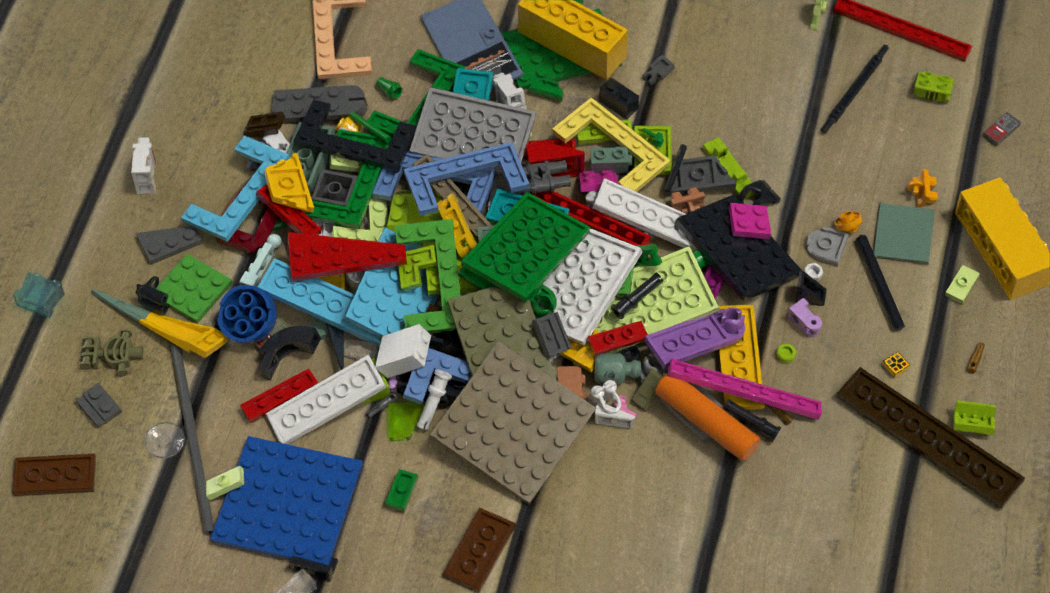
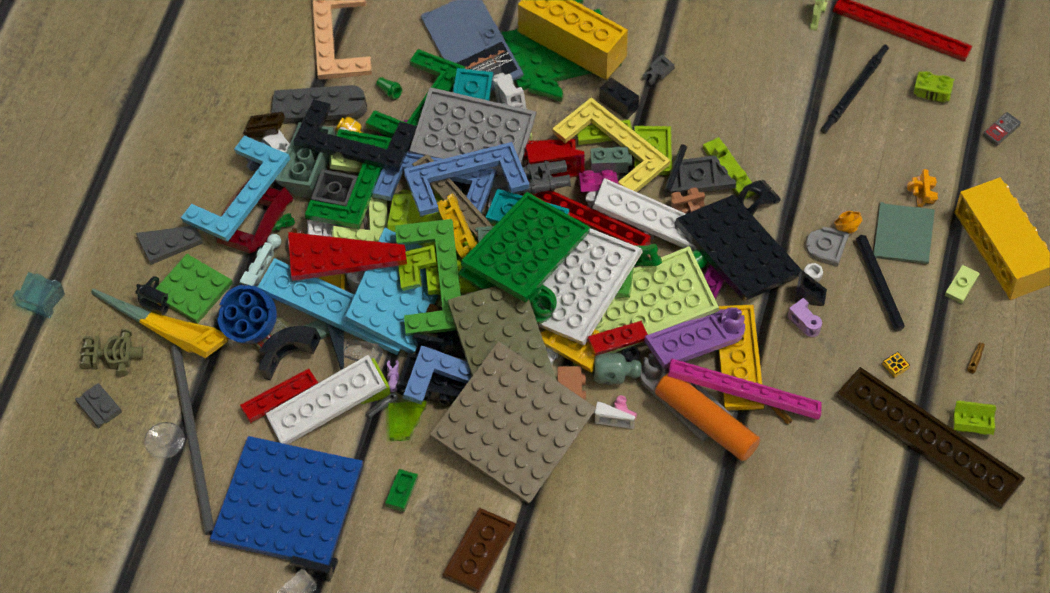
(54, 474): reddish brown tile -> none
(143, 166): white hips -> none
(225, 482): yellowish green plate -> none
(288, 184): yellow wing -> none
(293, 217): red plate -> none
(370, 127): green bar -> none
(403, 351): white brick -> none
(436, 390): white pin -> none
(551, 334): dark grey plate -> none
(604, 394): white piece -> none
(630, 300): black pin -> none
(646, 392): olive tile -> none
(657, 138): green hand -> none
(749, 221): dark pink plate -> none
(760, 425): black pin -> none
(786, 353): lime tile -> none

